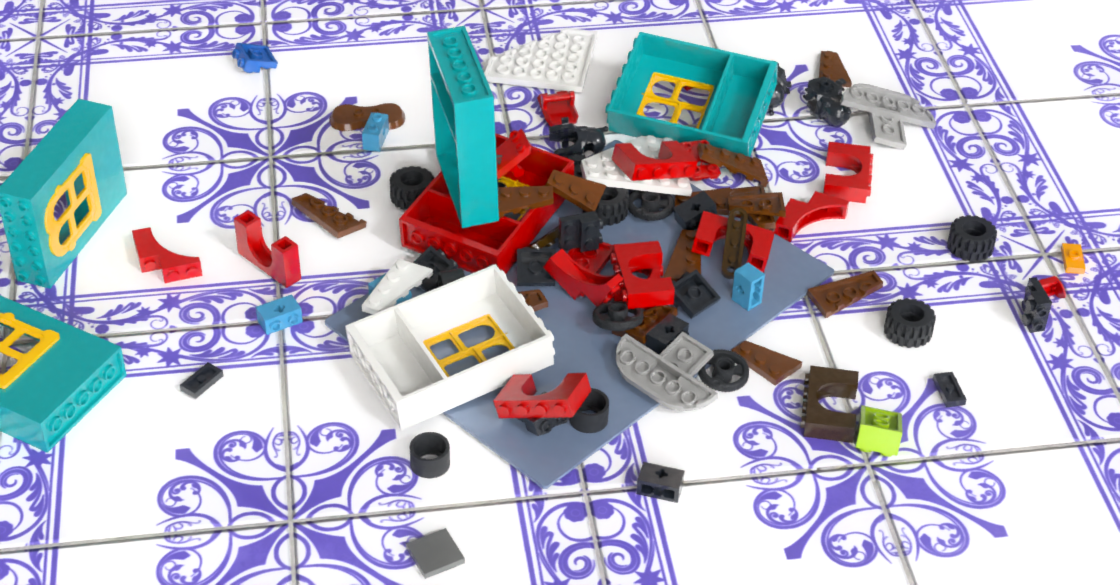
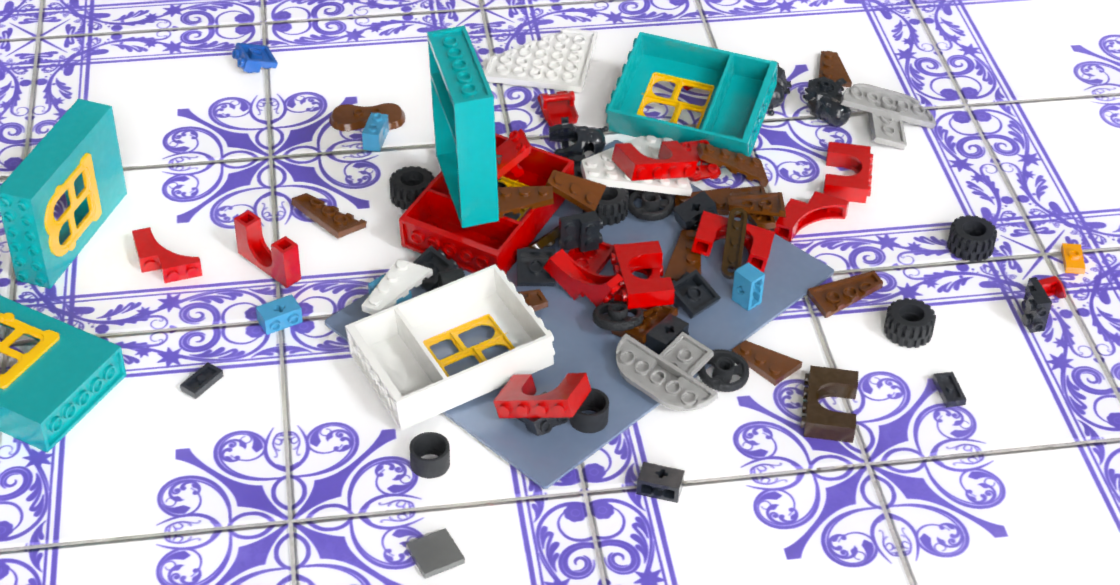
(879, 431): slope -> none

